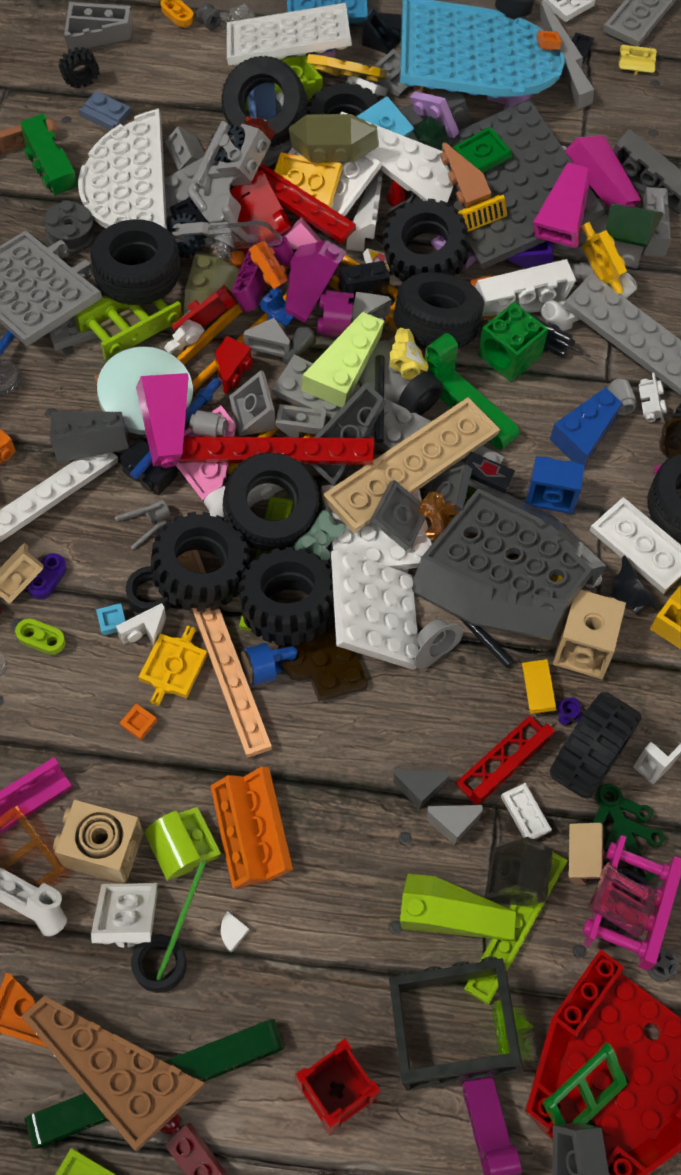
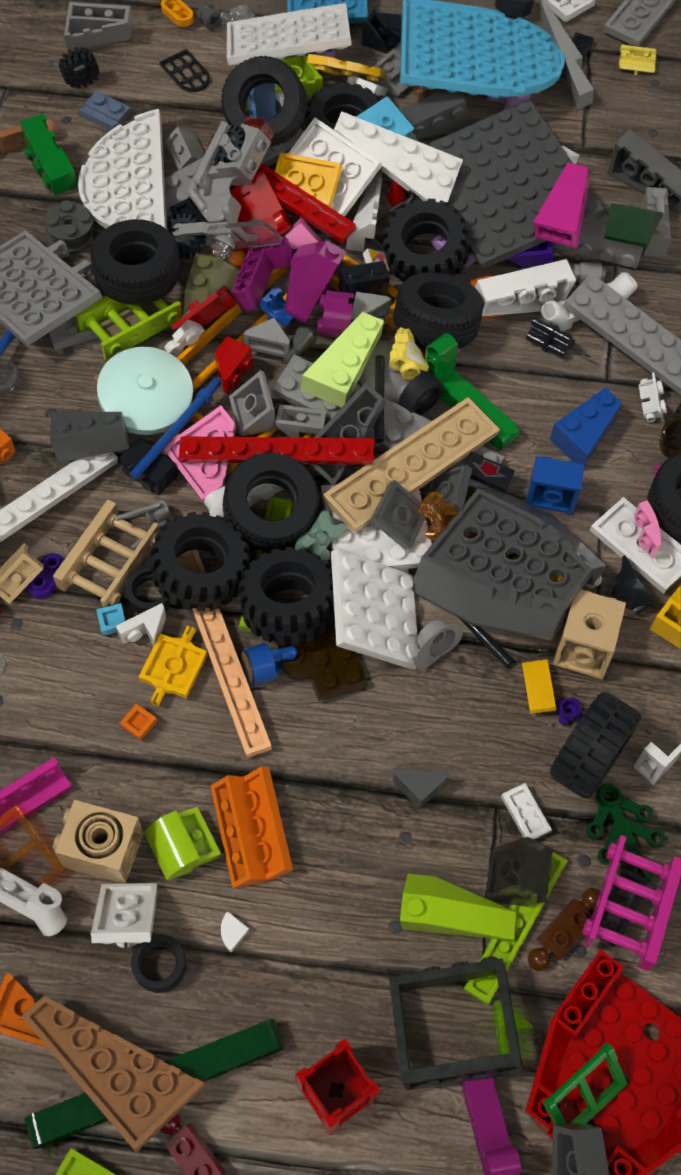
(42, 636): lime plate -> none
(95, 536): none -> tan fence
(164, 413): dark pink slope -> none
(179, 69): none -> black window
(181, 919): bright green piece -> none
(208, 424): light grey brick -> none
(264, 258): orange plate -> none
(333, 137): olive wedge -> none
(432, 133): clear green brick -> none
(437, 108): lavender plate -> none
(453, 820): light grey slope -> none
(468, 179): nougat slope -> none
(484, 150): green plate -> none
(484, 212): yellow panel -> none
(508, 764): red fence -> none
(512, 341): green brick -> none
(548, 40): orange plate -> none
(563, 930): none -> reddish brown plate
(585, 852): tan panel -> none
(603, 257): yellow plate -> none
(605, 170): dark pink slope -> none
(620, 907): clear pink plate -> none
(624, 392): light grey brick -> none
(650, 535): none -> bright pink slope
(667, 962): dark grey wheel -> none

